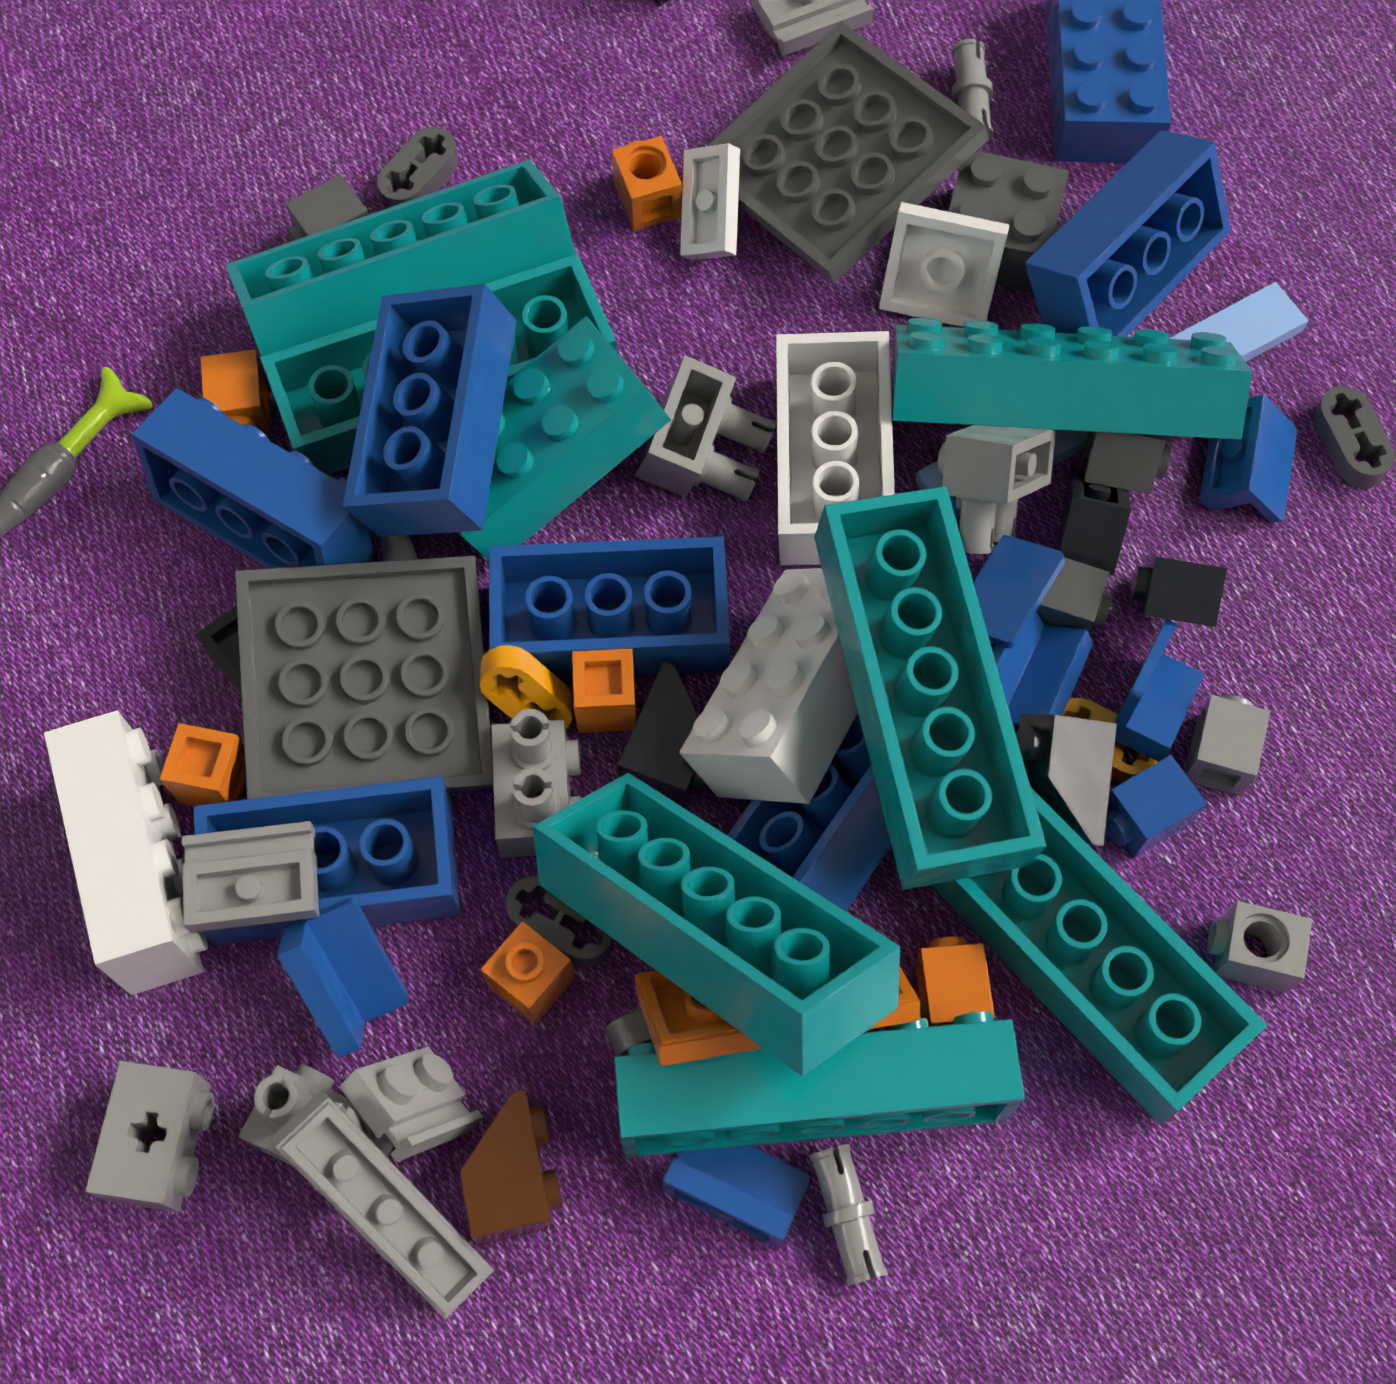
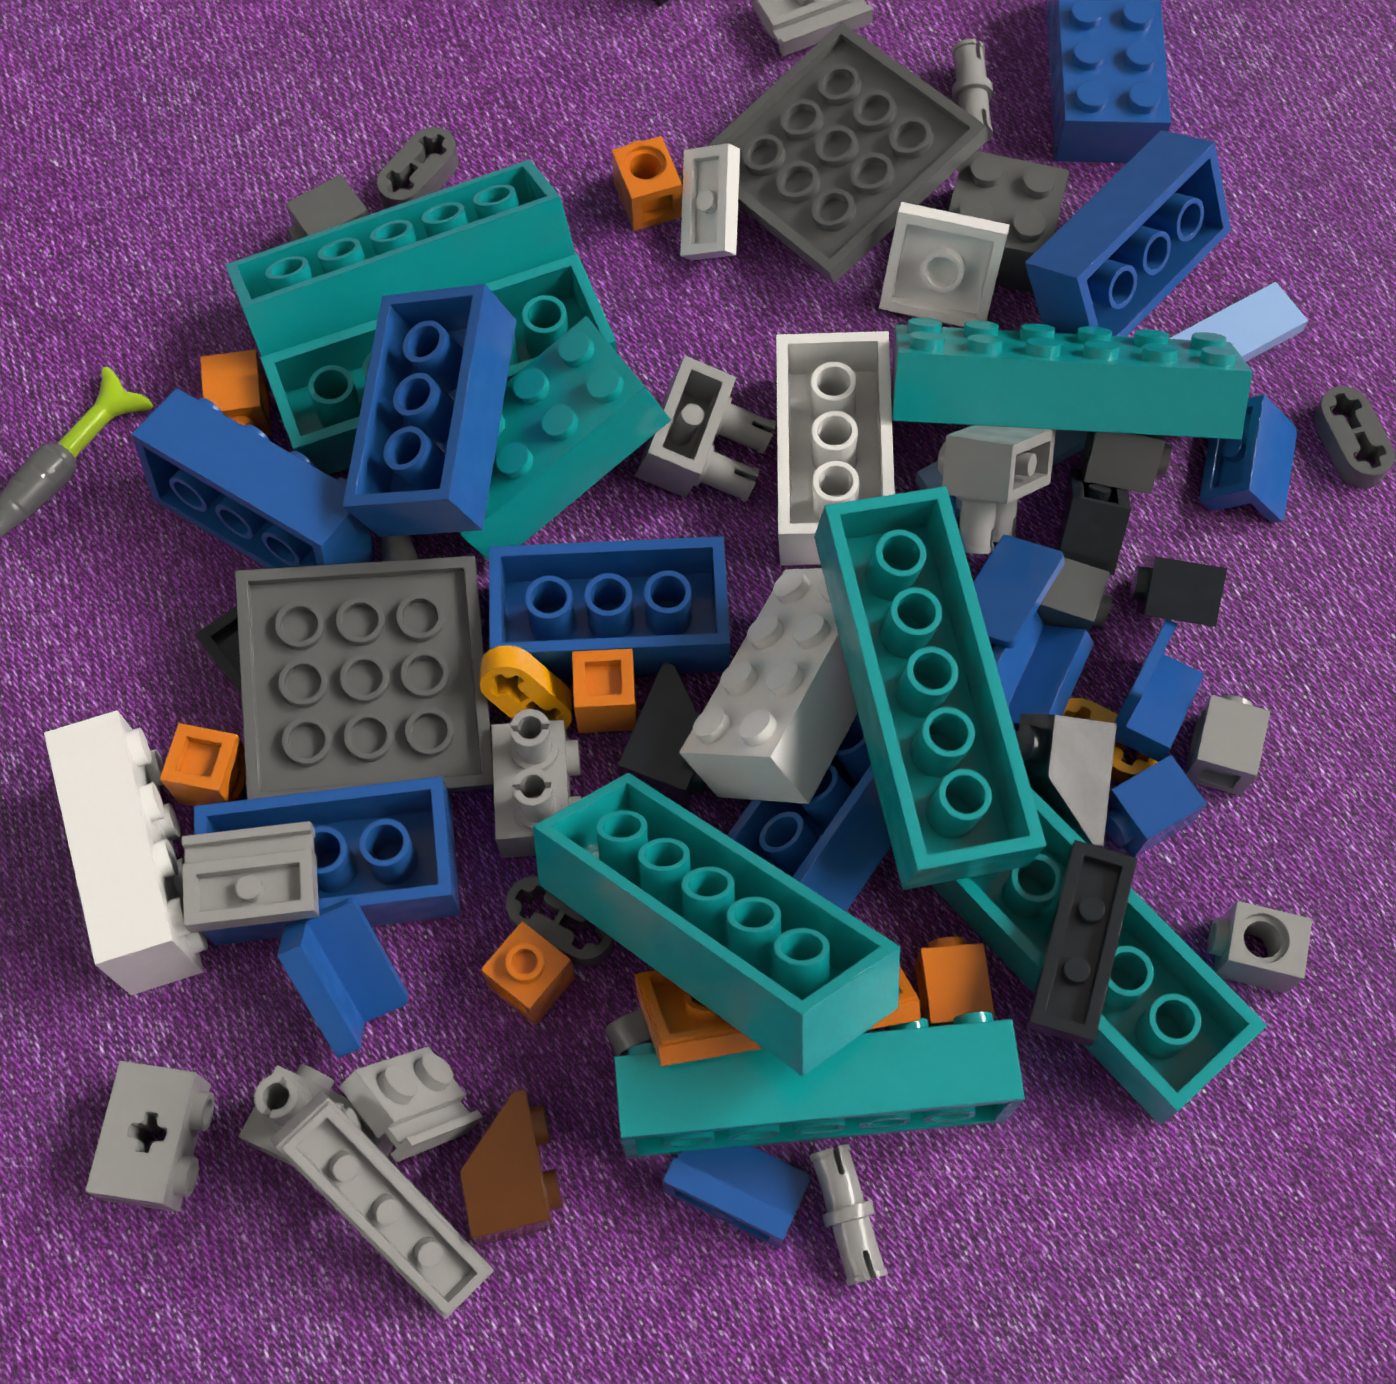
(1082, 943): none -> black plate

